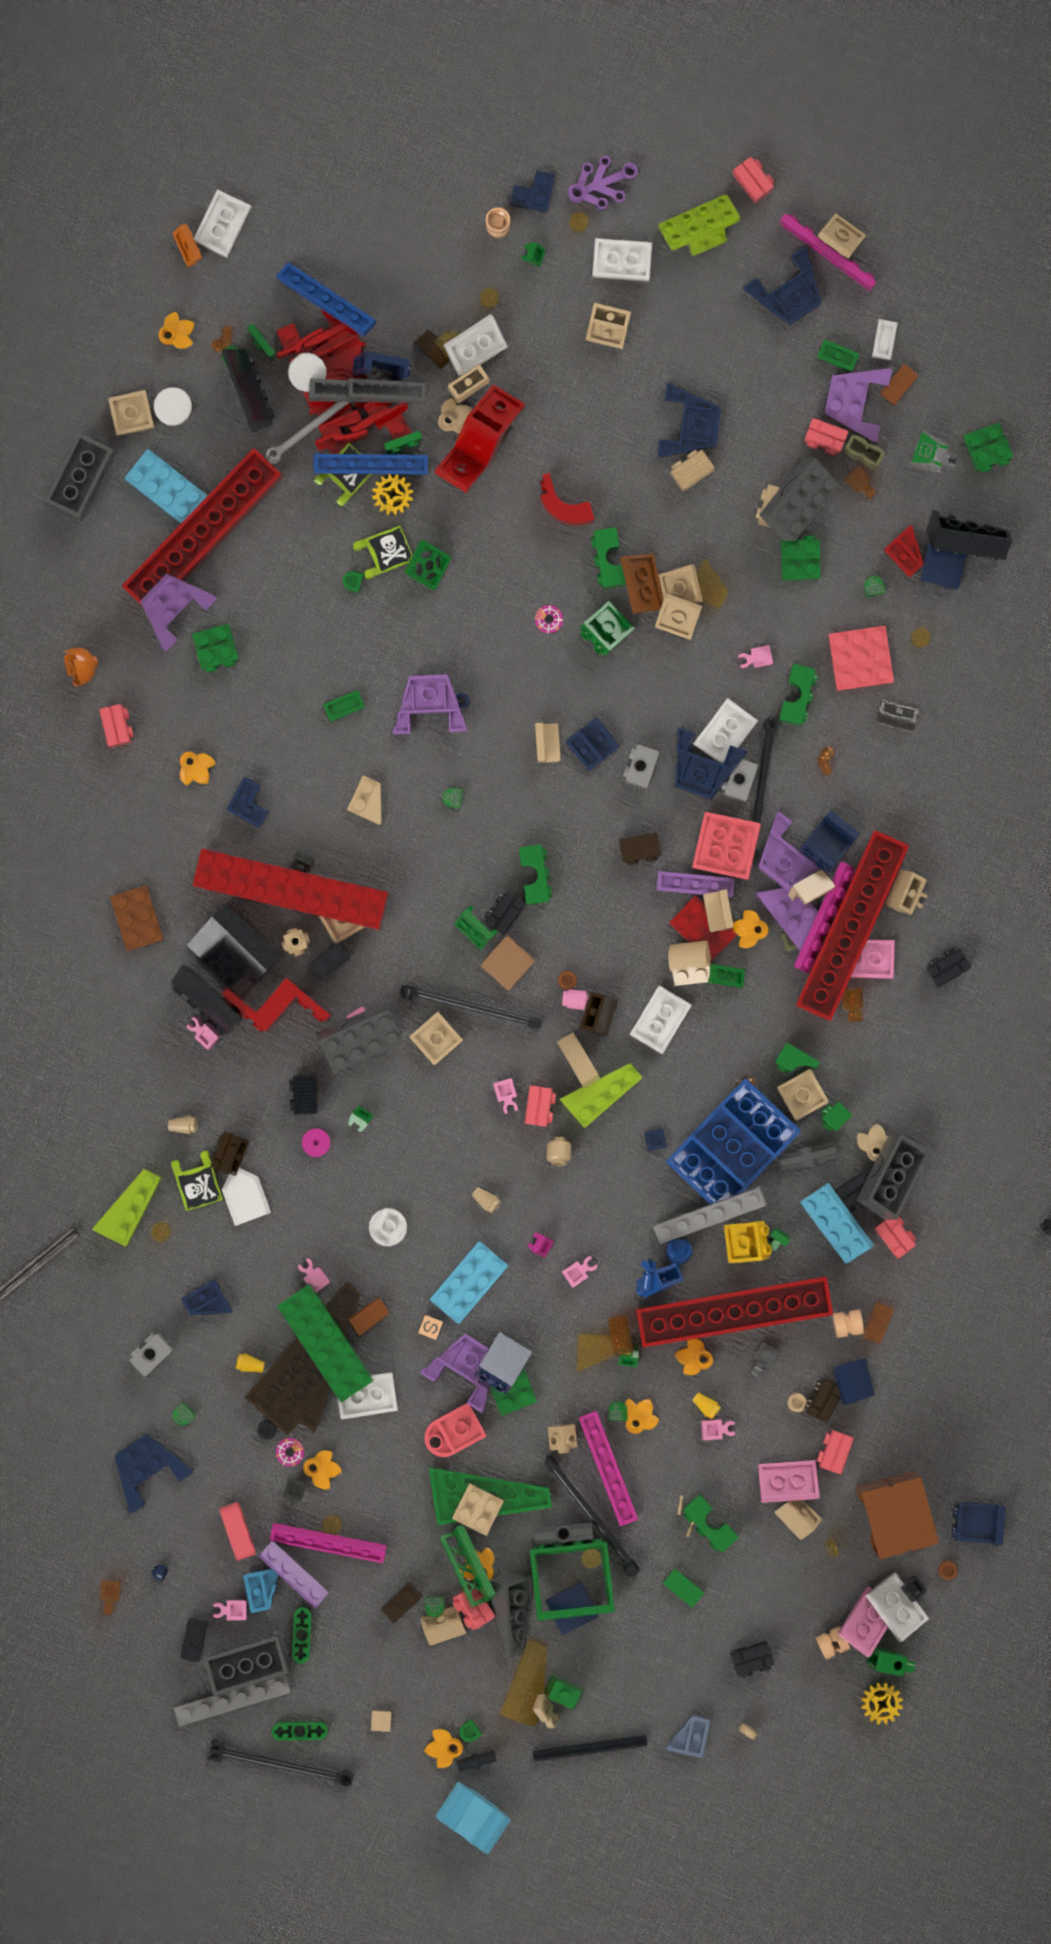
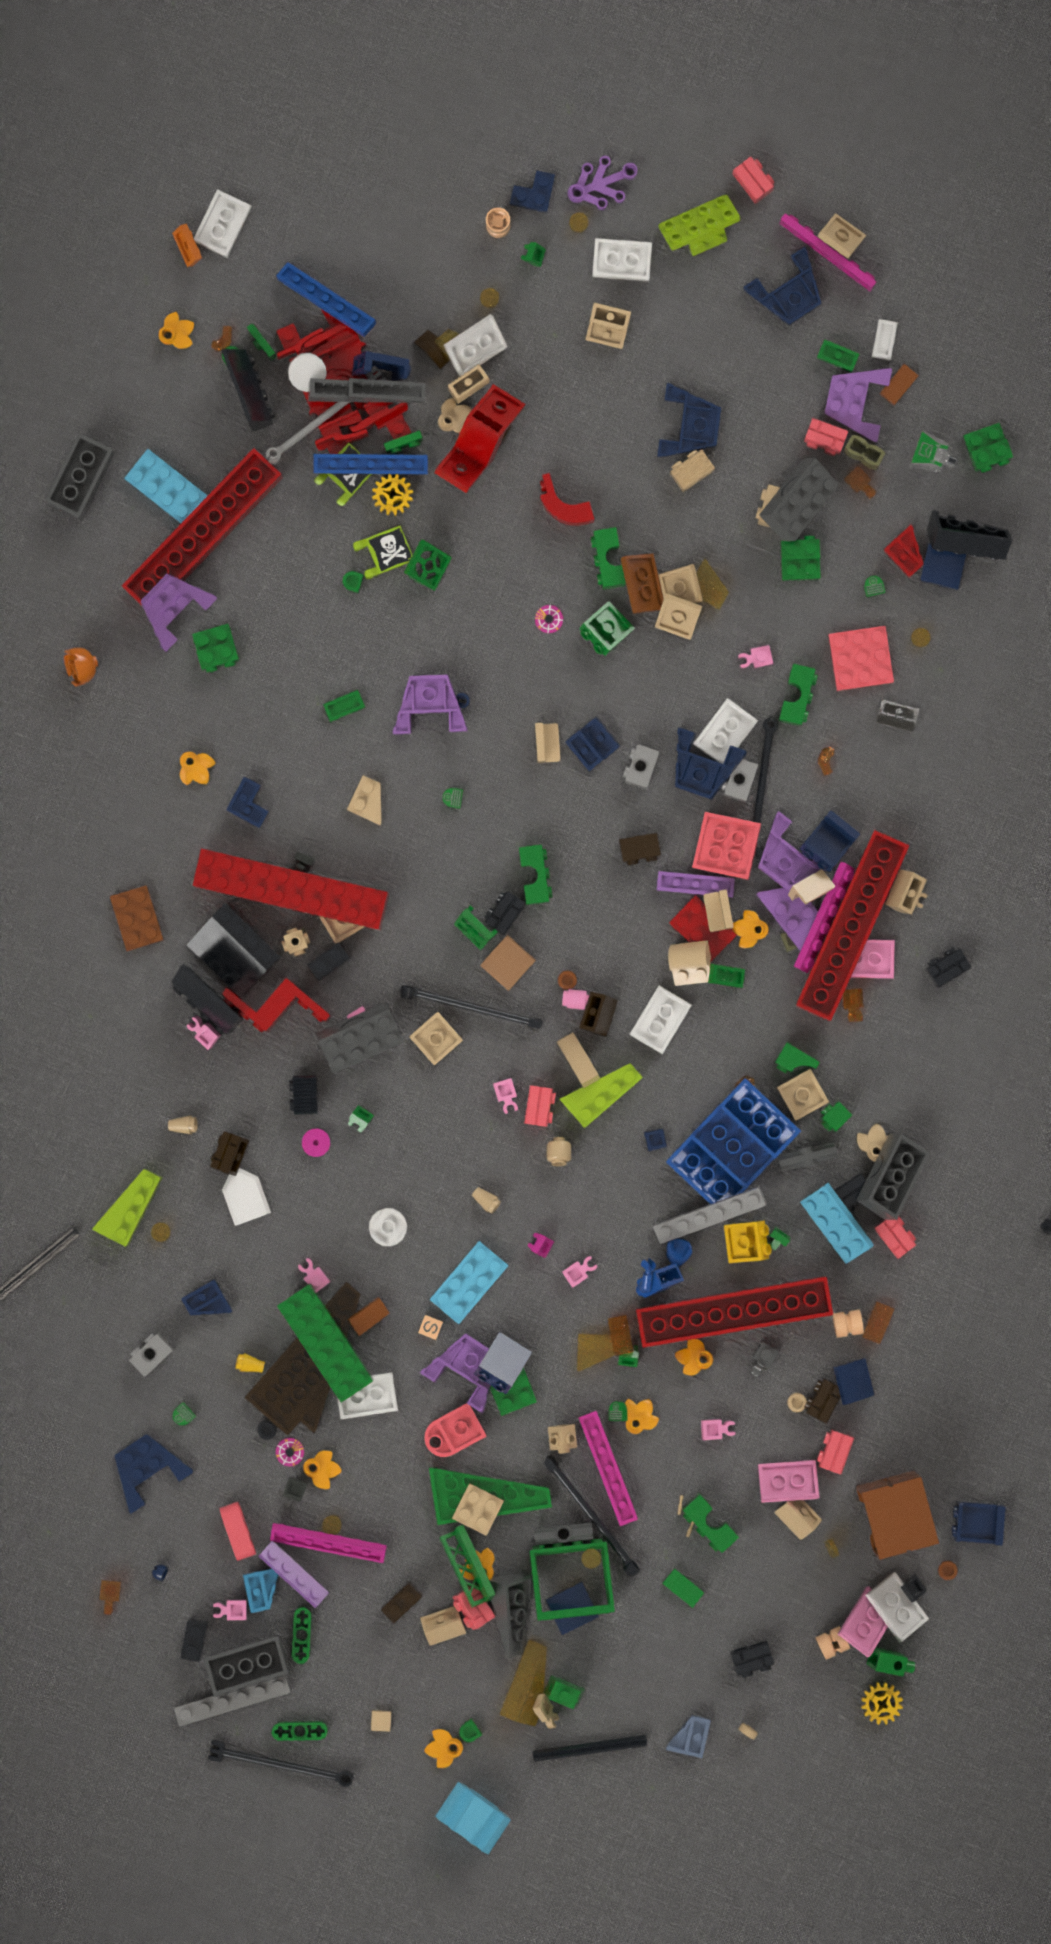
(115, 725): coral brick -> none
(131, 413): tan plate -> none
(172, 406): white tile -> none
(197, 1185): flag -> none
(434, 1606): green tile -> none
(476, 1760): black pin -> none
(706, 1405): yellow cone -> none

